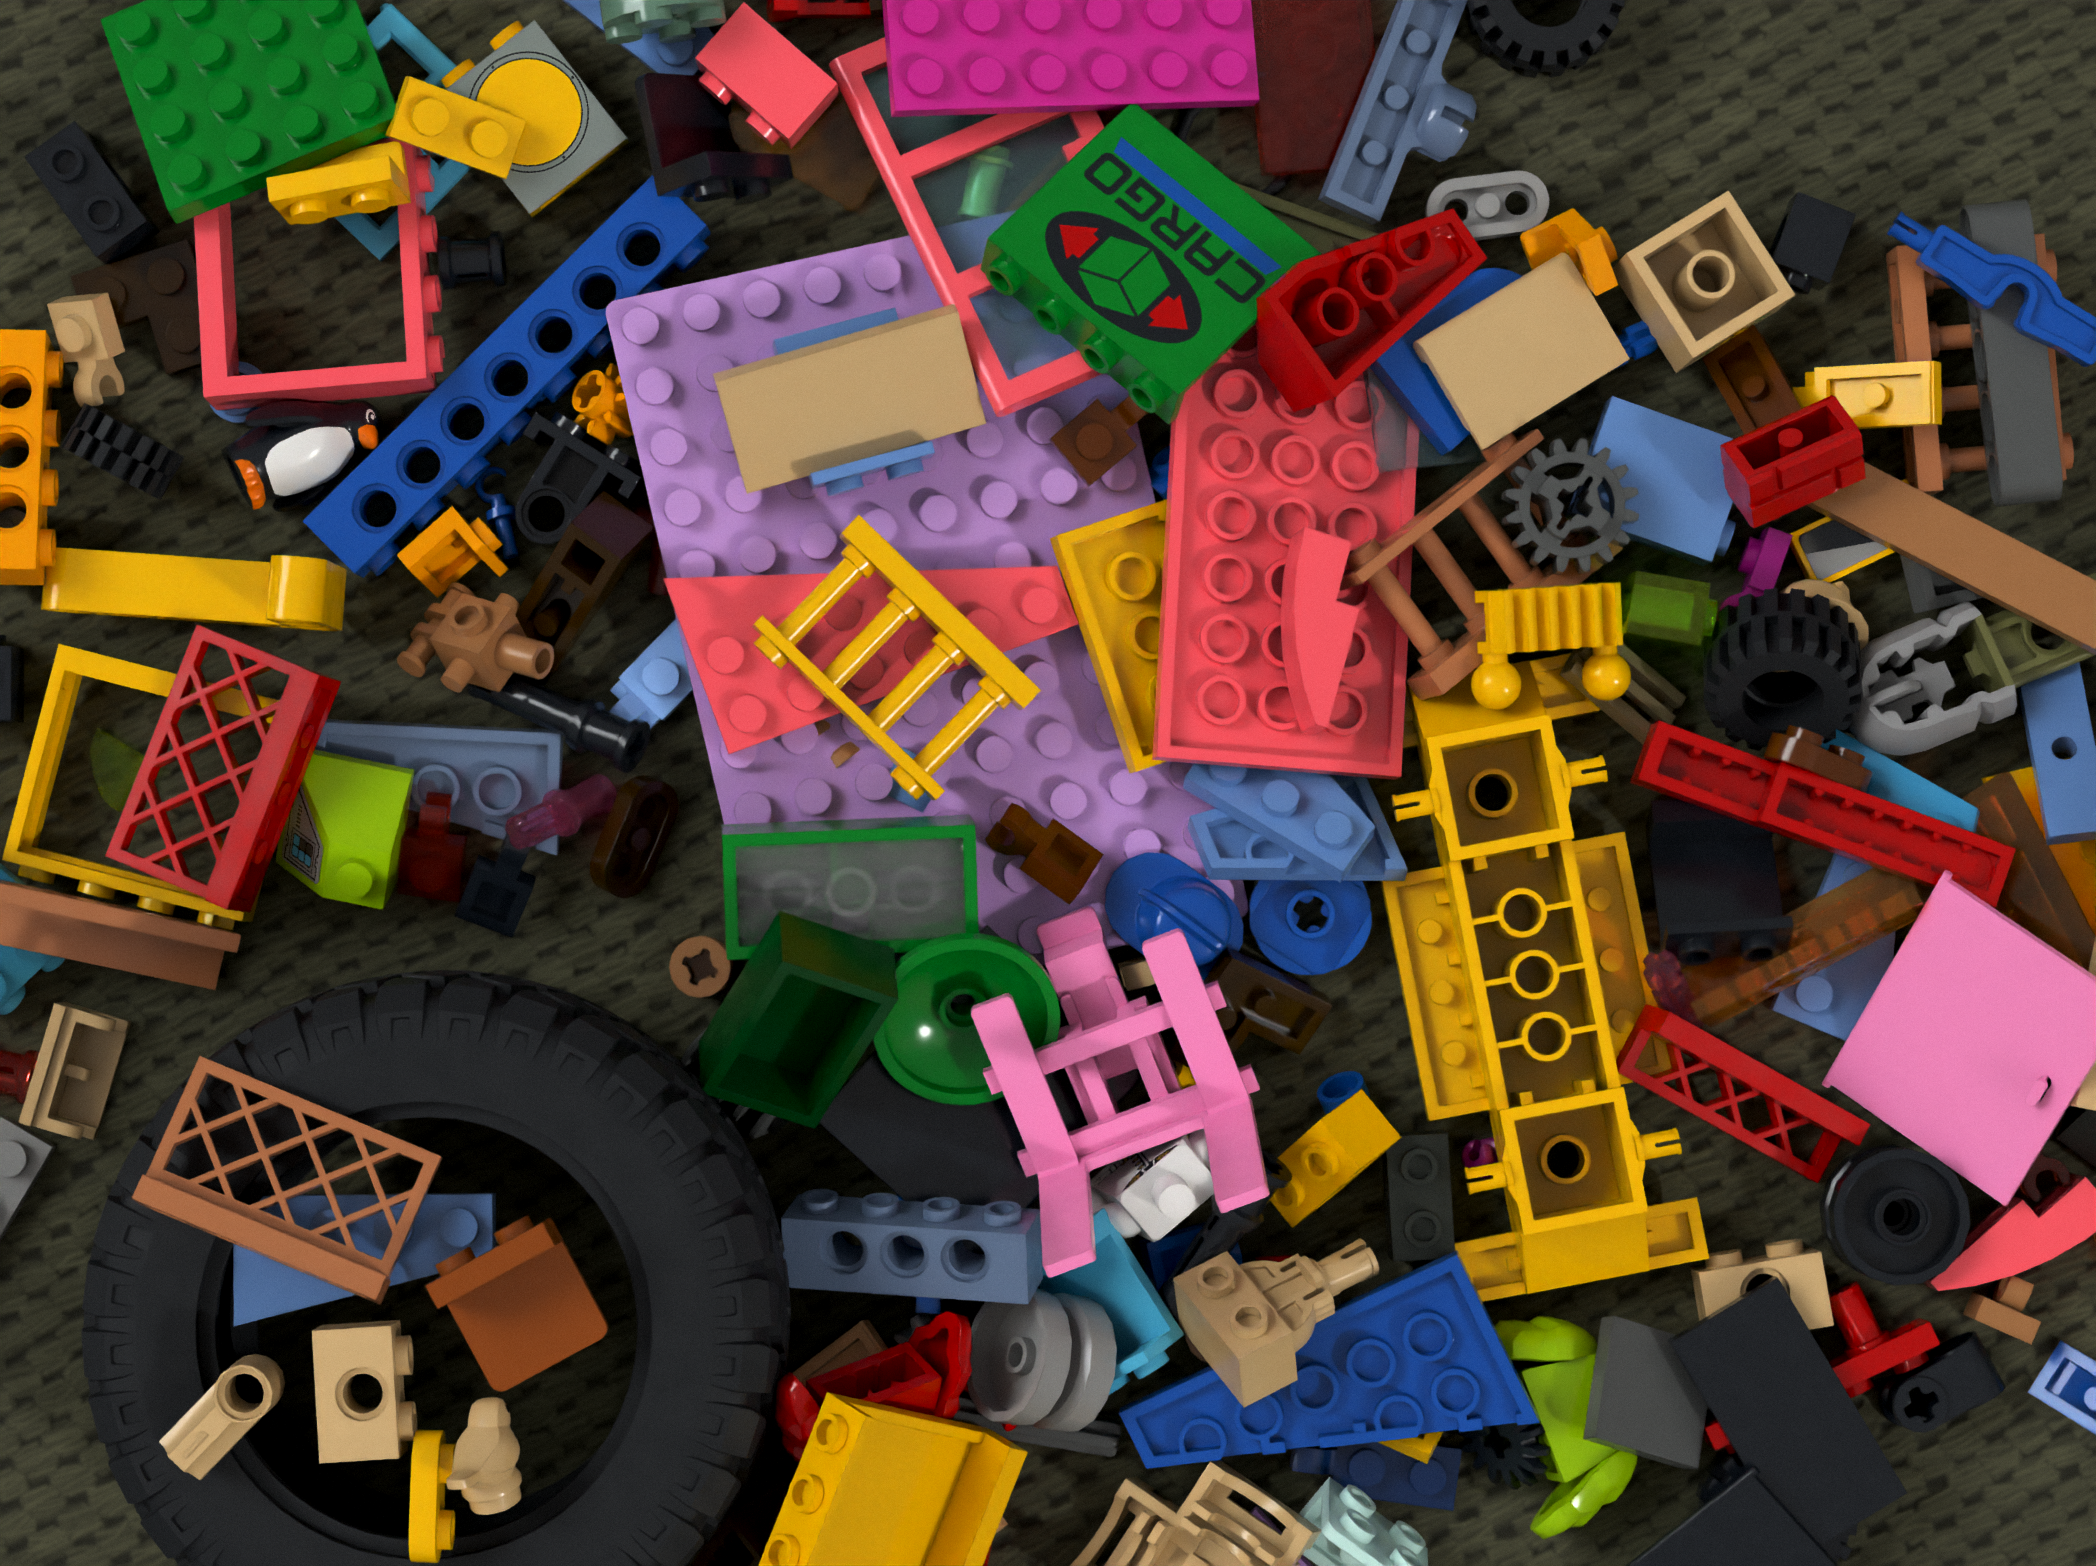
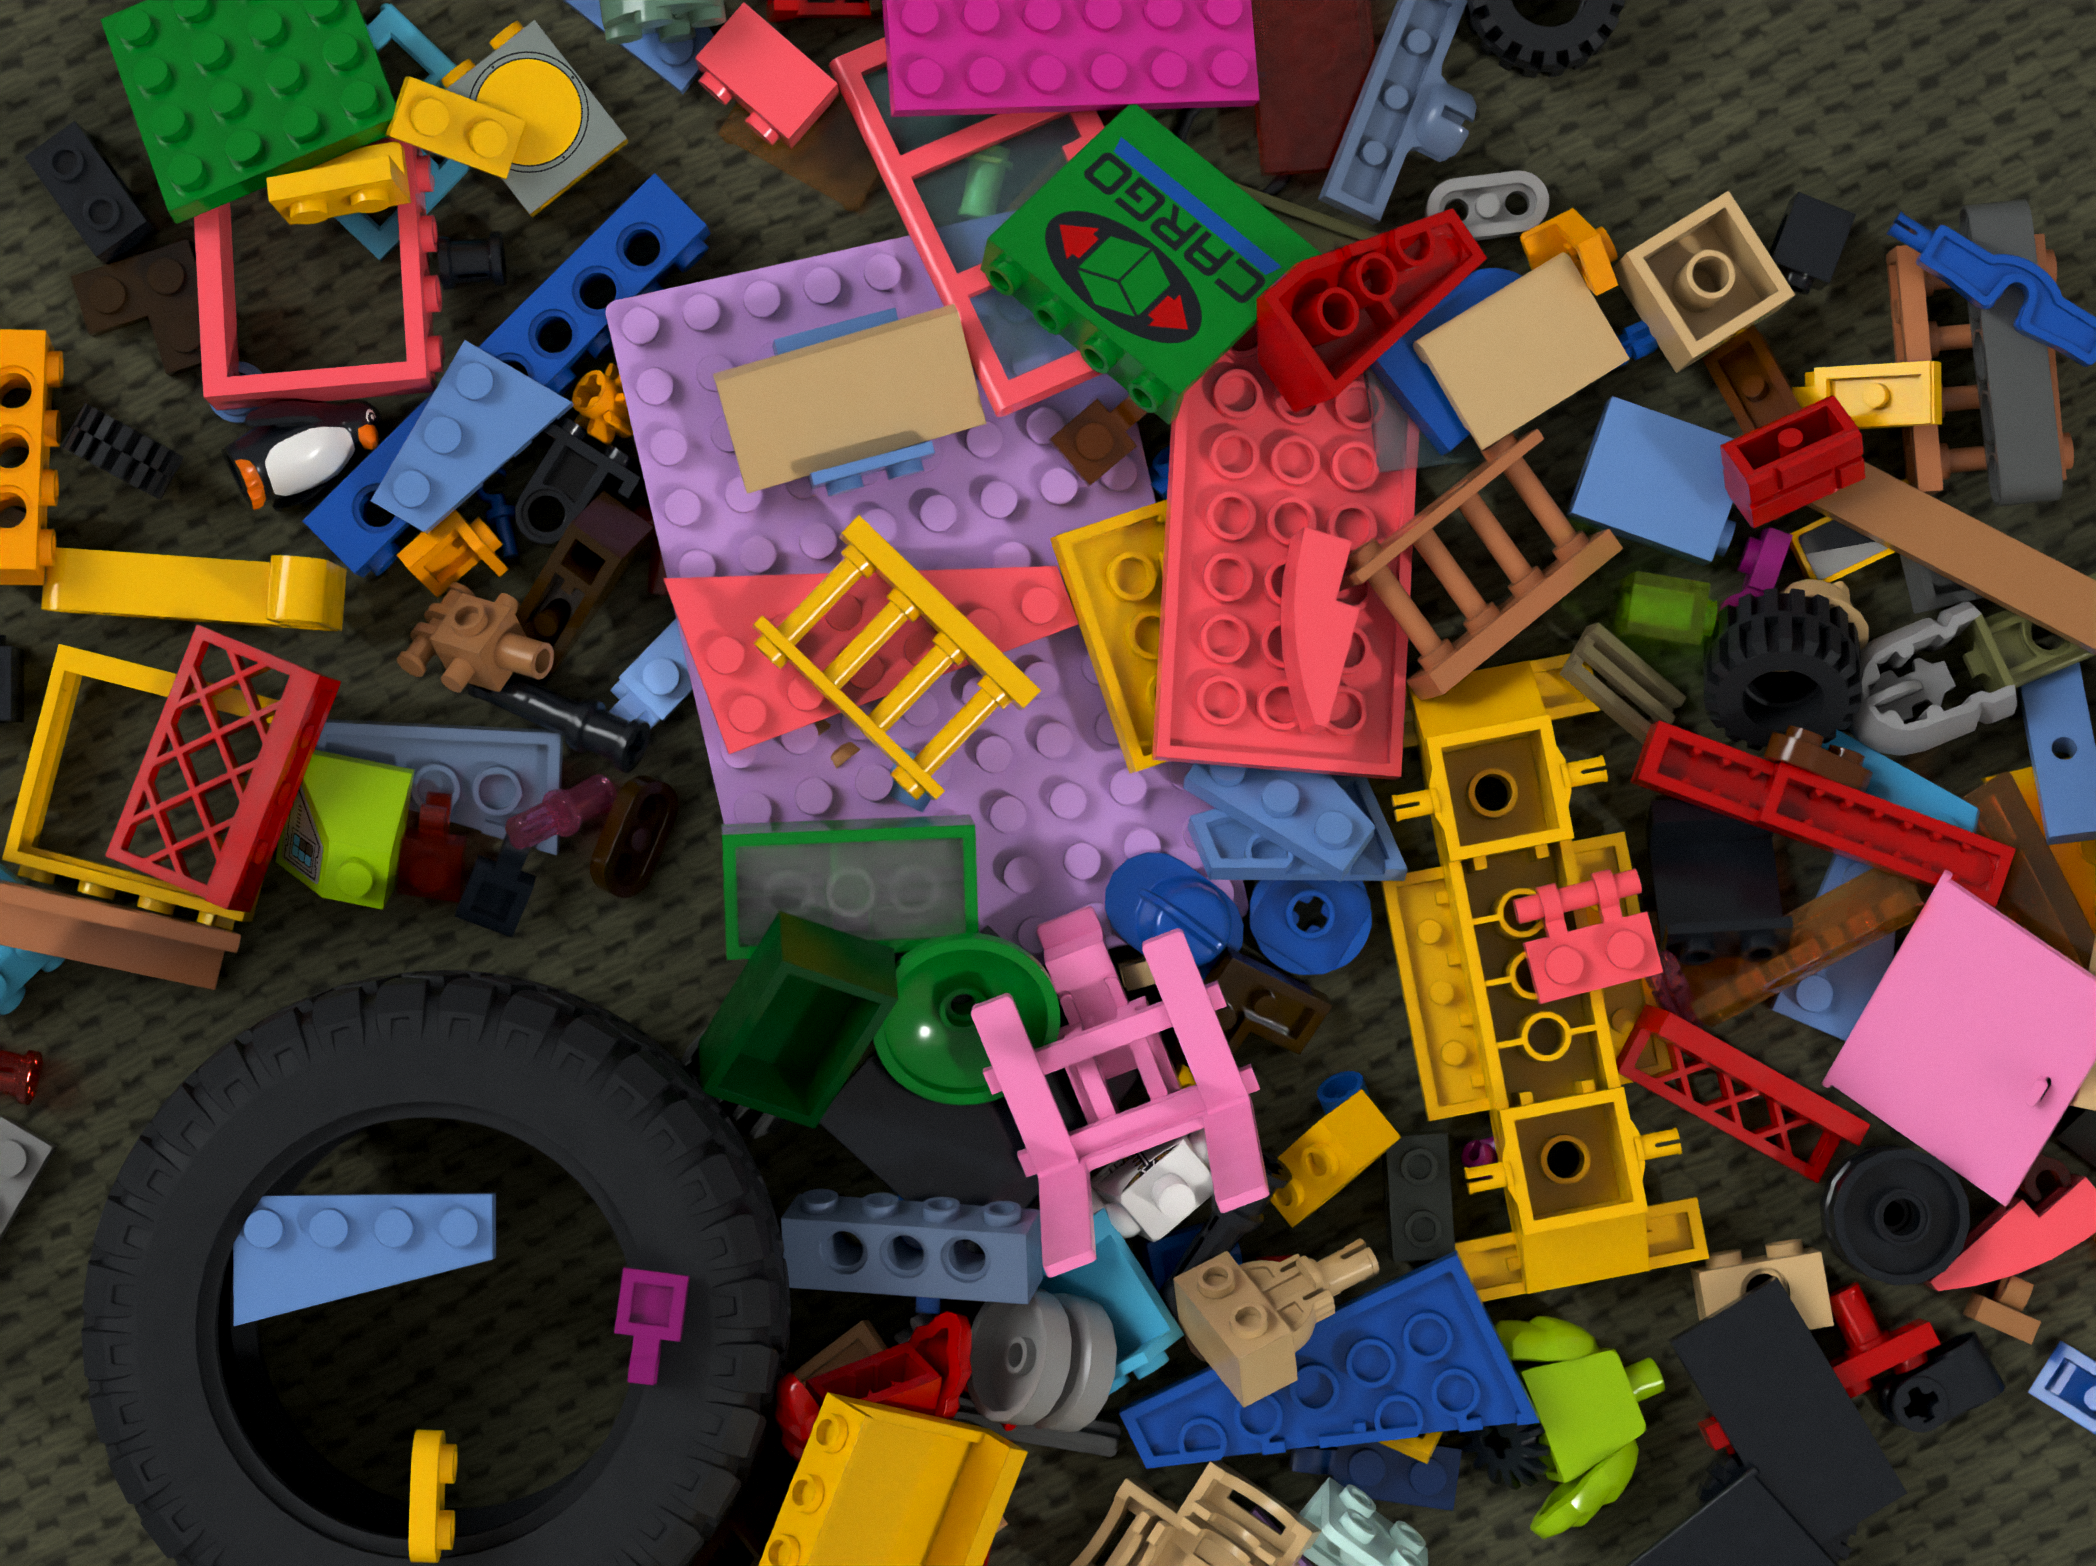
(74, 1071): tan hinge -> none
(92, 338): tan plate -> none
(114, 768): clear neon green tile -> none
(222, 1416): tan piece -> none
(264, 1232): nougat fence -> none
(345, 1427): tan brick -> none
(464, 435): none -> medium blue wing
(487, 1459): tan animal -> none
(519, 1302): dark orange bracket -> none
(651, 1311): none -> magenta plate
(694, 144): black bracket -> none
(704, 965): medium nougat wheel -> none
(1052, 854): reddish brown plate -> none
(1548, 621): yellow gear -> none
(1590, 956): none -> coral plate
(1594, 522): dark grey gear -> none
(1644, 1396): dark grey tile -> none

